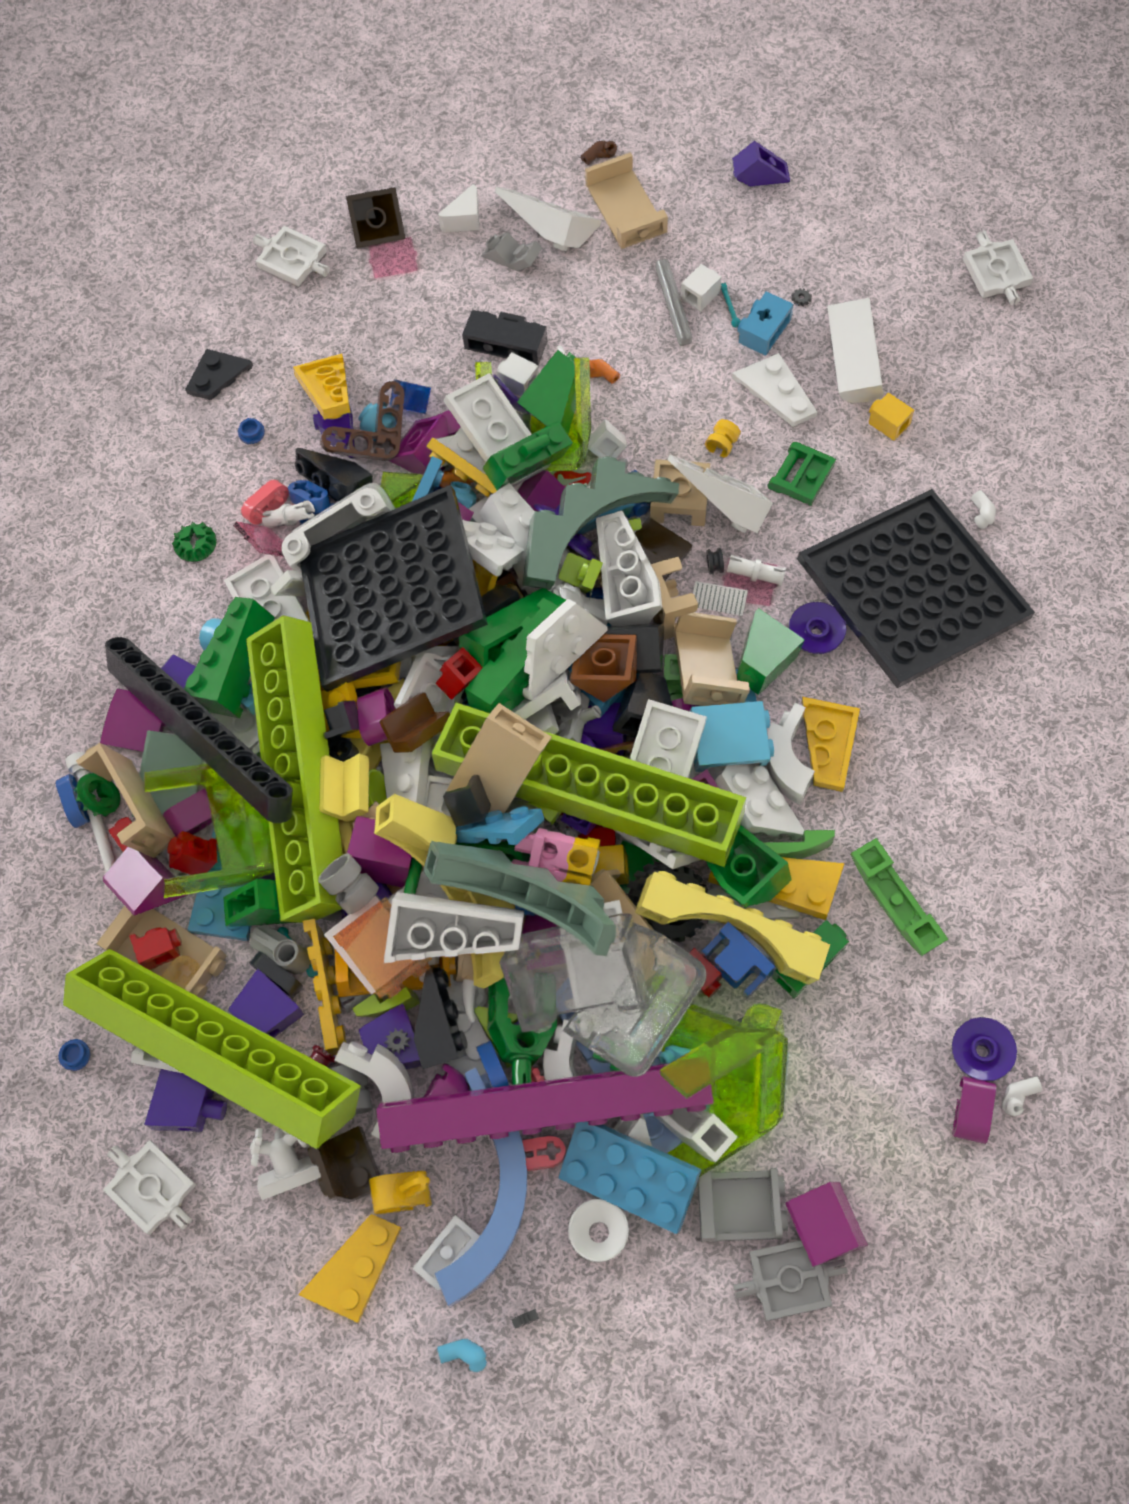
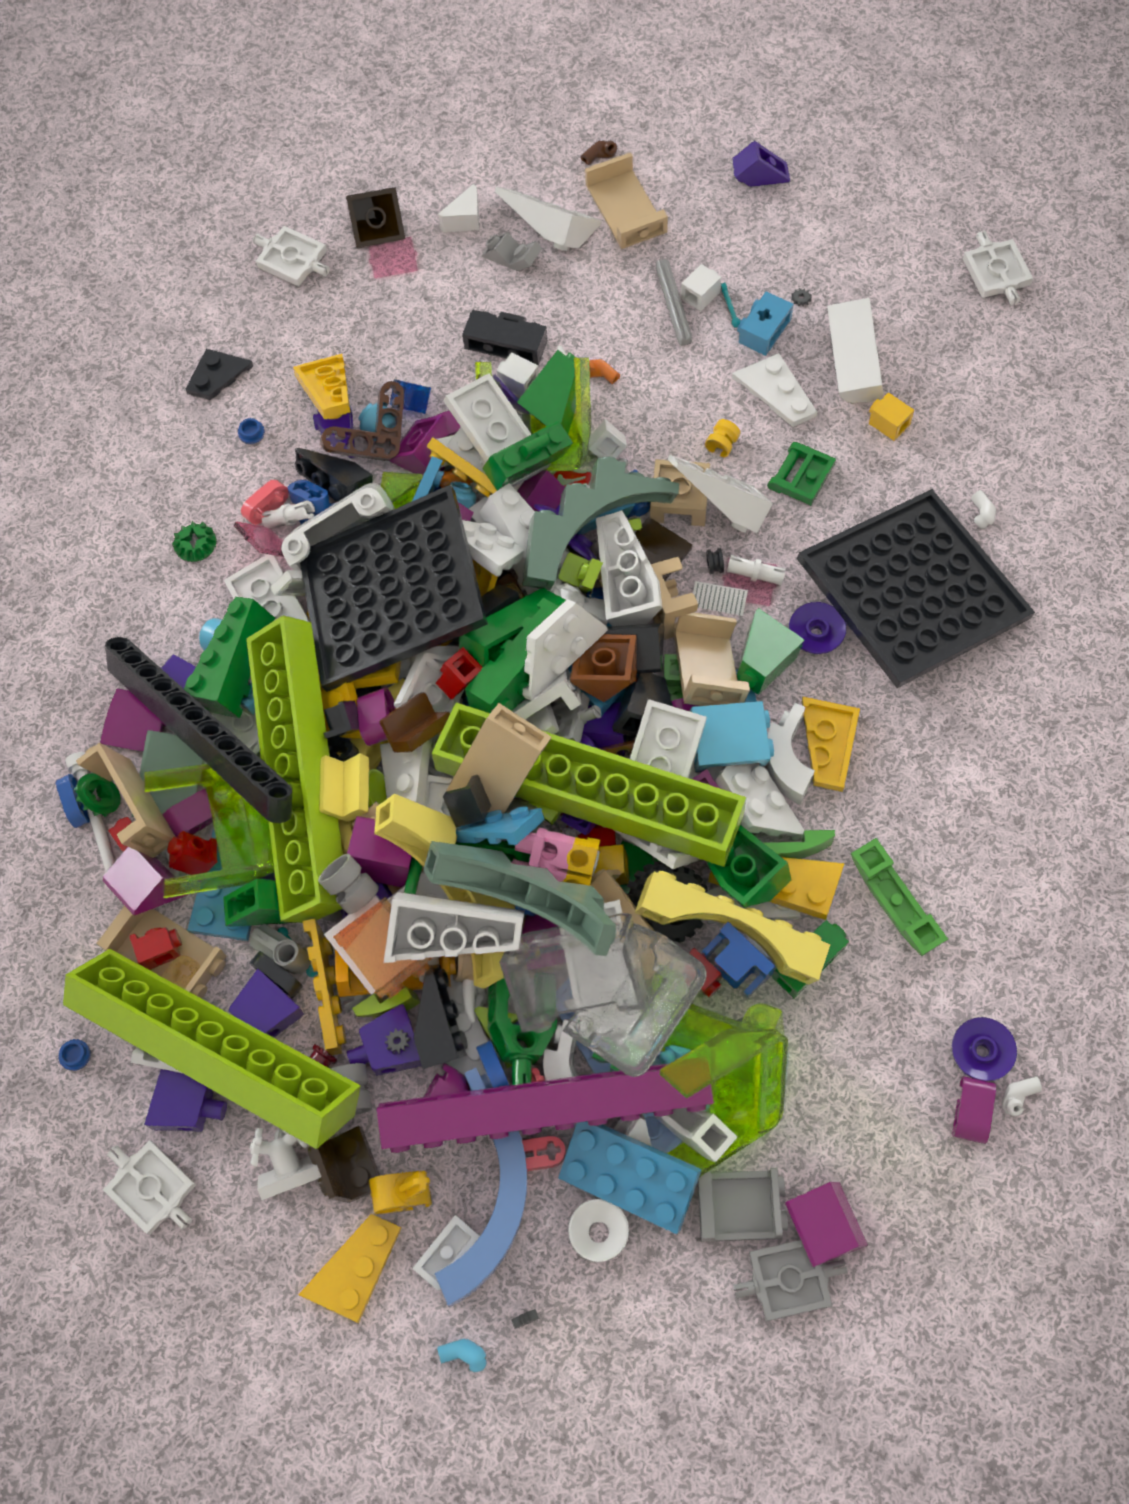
(382, 1068): white arch -> none

